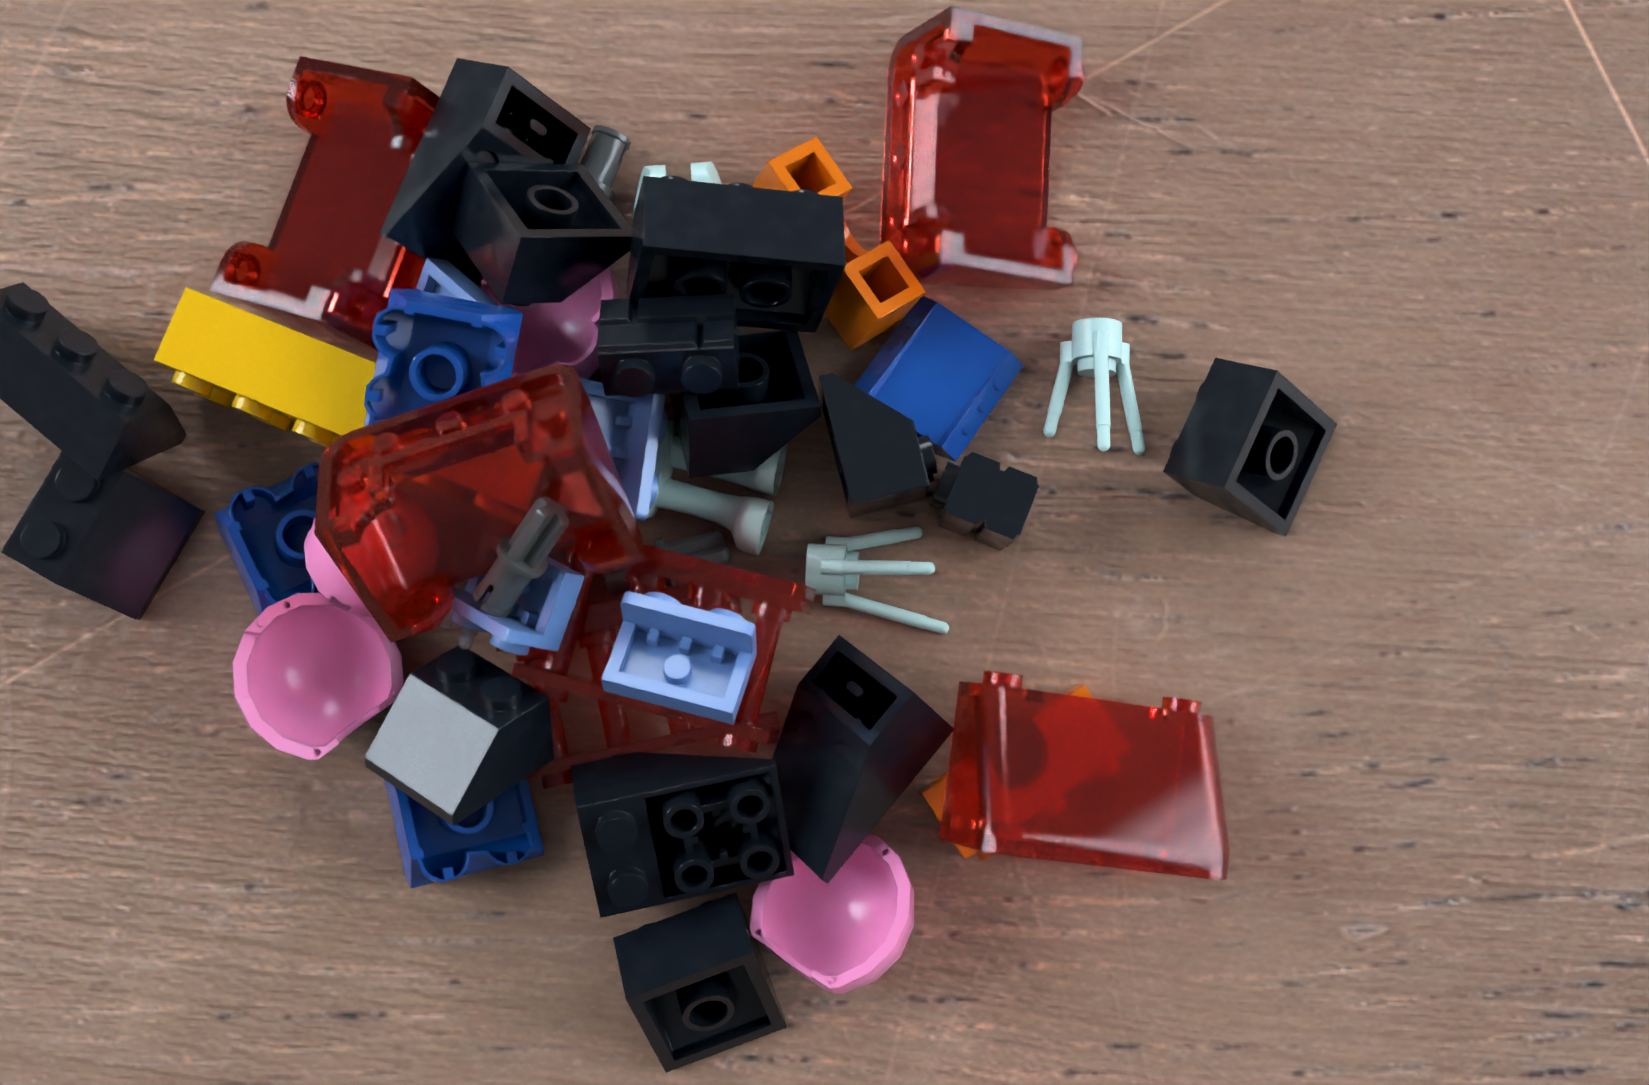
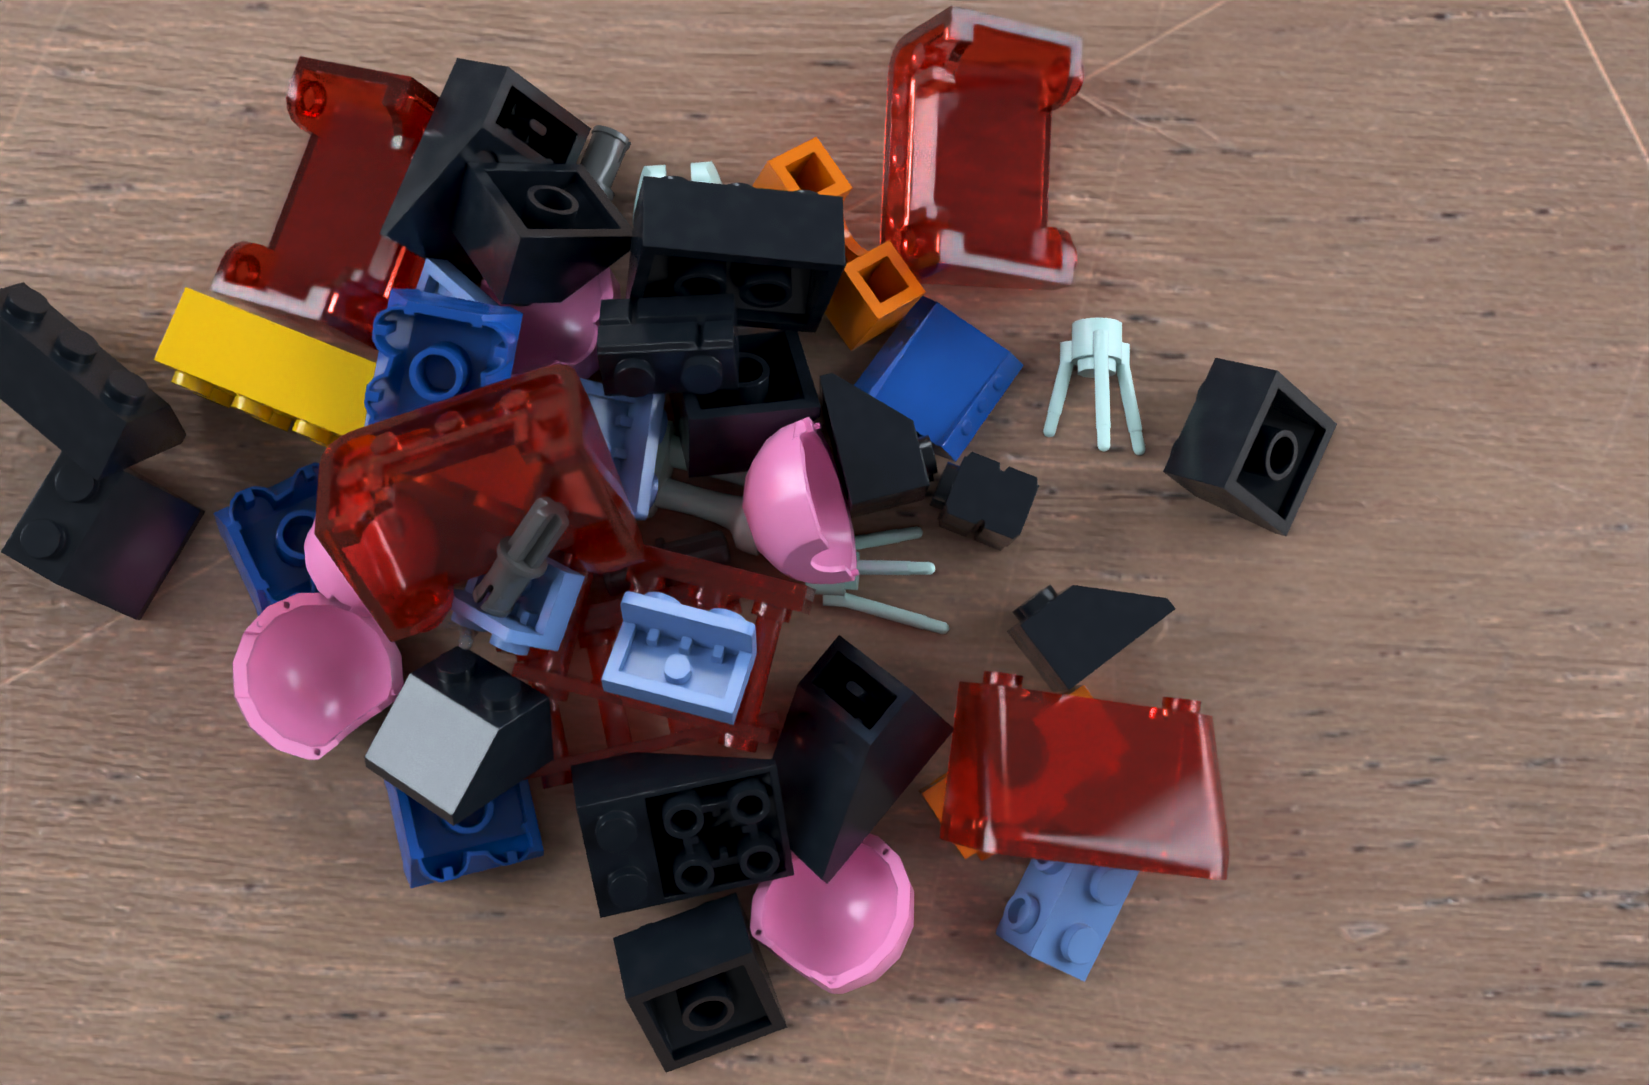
(800, 507): none -> bright pink cylinder
(1065, 912): none -> medium blue bracket
(1081, 629): none -> black slope

